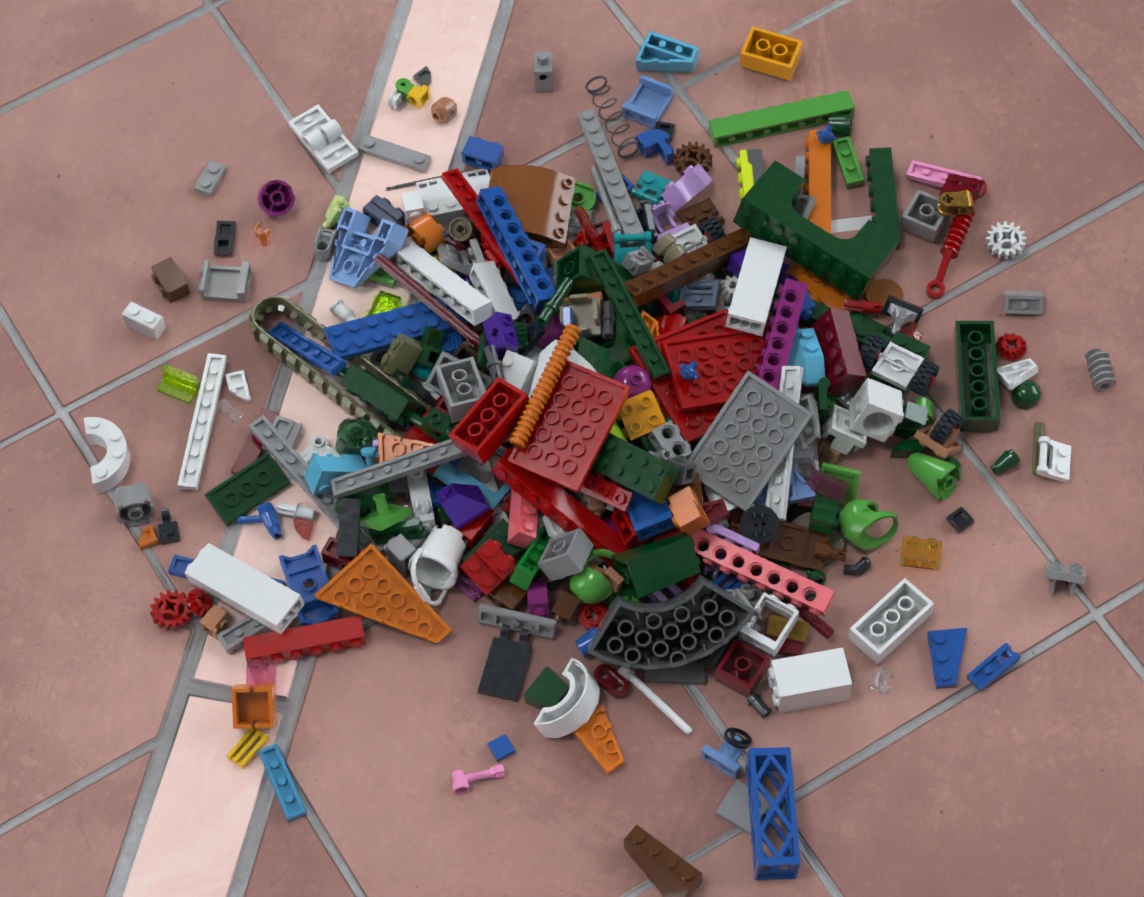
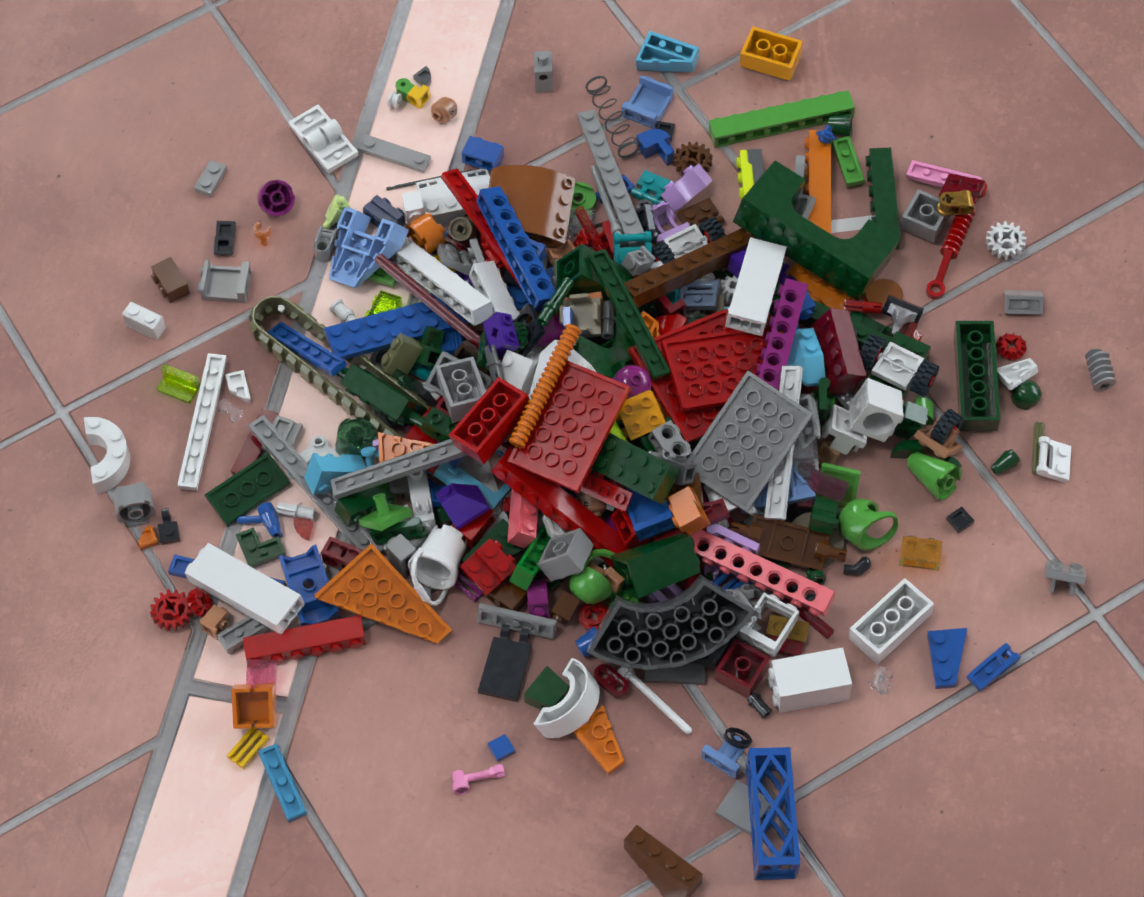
(256, 552): none -> dark green plate
(349, 528): black tile -> none
(668, 248): dark tan wheel -> none
(688, 371): blue plant -> none
(759, 514): black plate -> none

